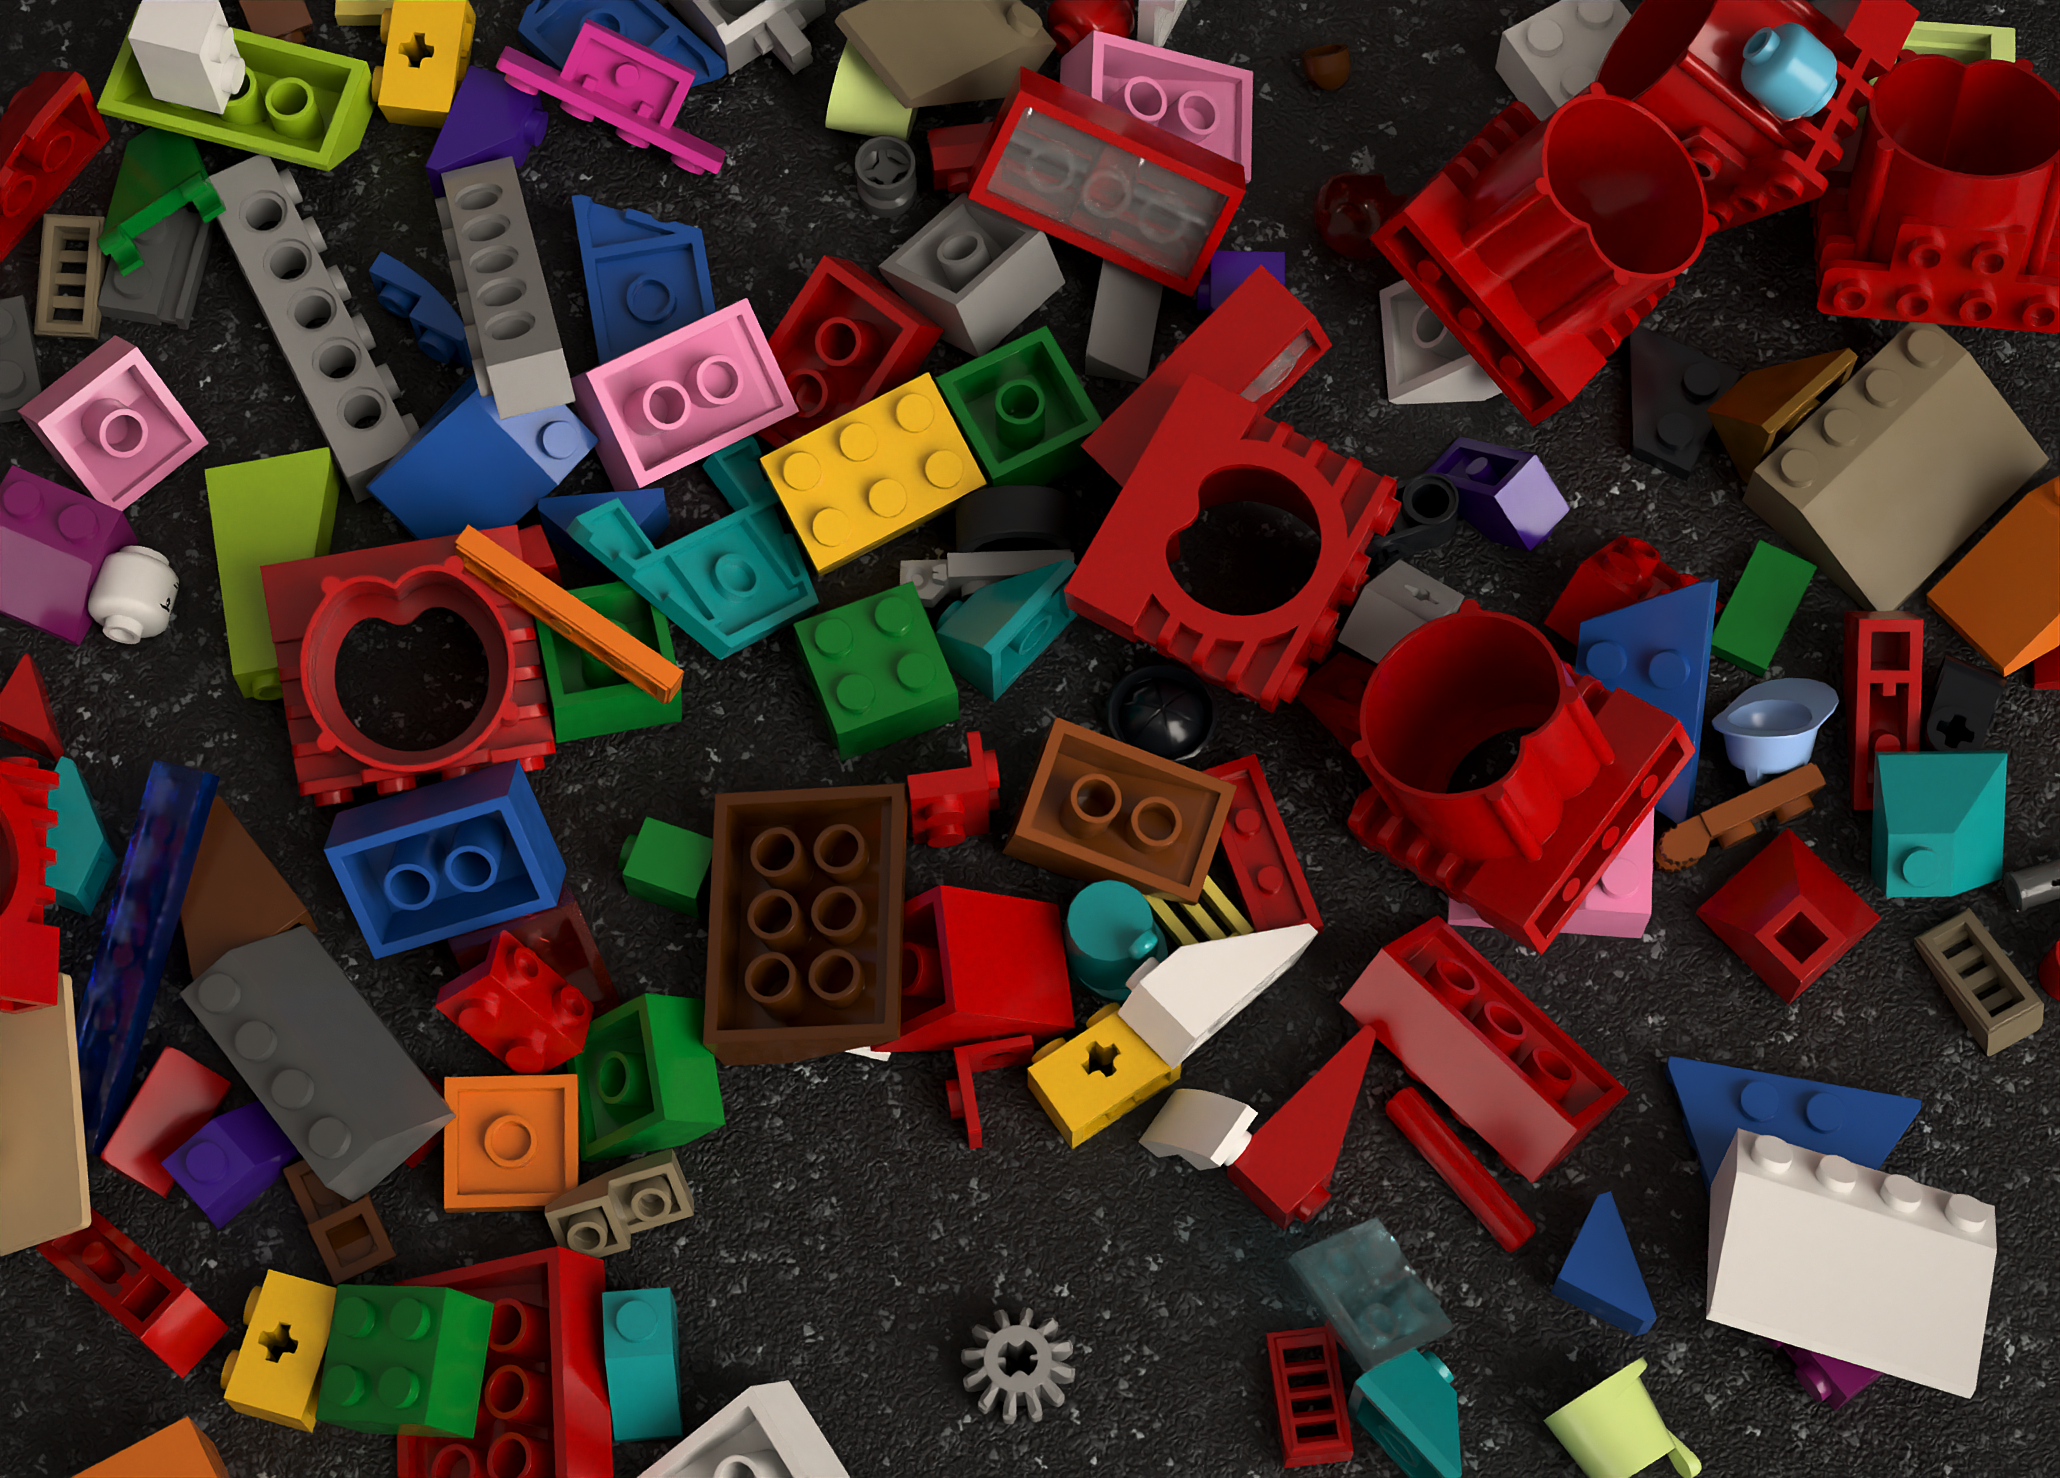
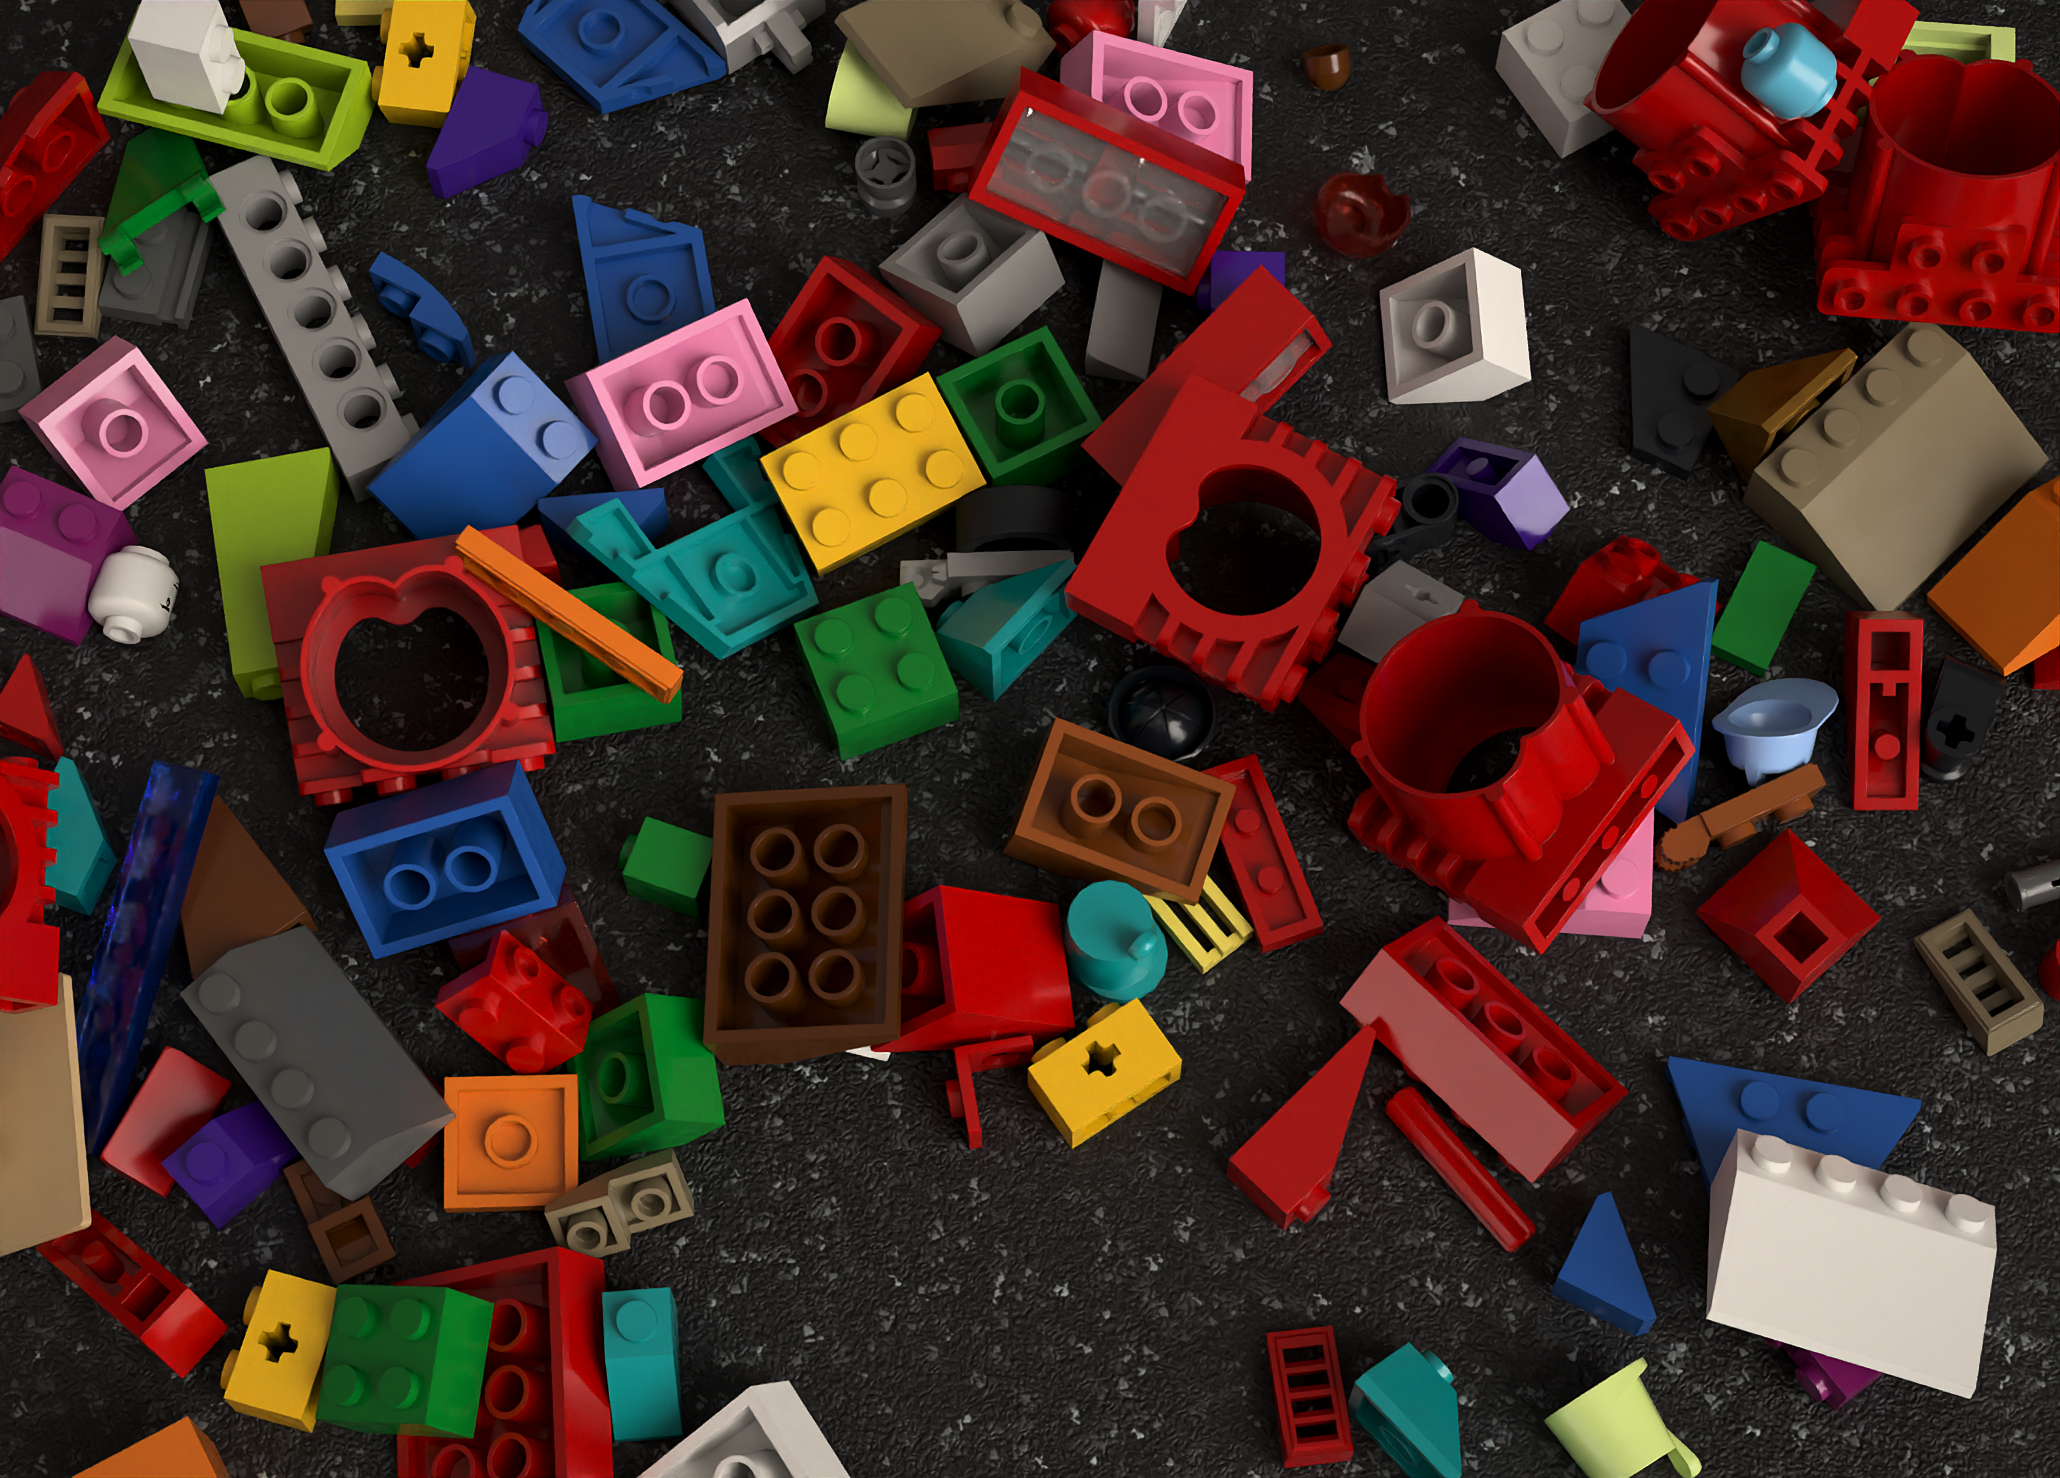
(502, 290): light grey brick -> none
(622, 86): dark pink bracket -> none
(955, 801): red bracket -> none
(1019, 1388): light grey gear -> none
(1200, 1128): white slope -> none
(1205, 986): white slope -> none
(1368, 1295): clear light blue slope -> none
(1552, 240): red hose -> none
(1937, 821): teal slope -> none

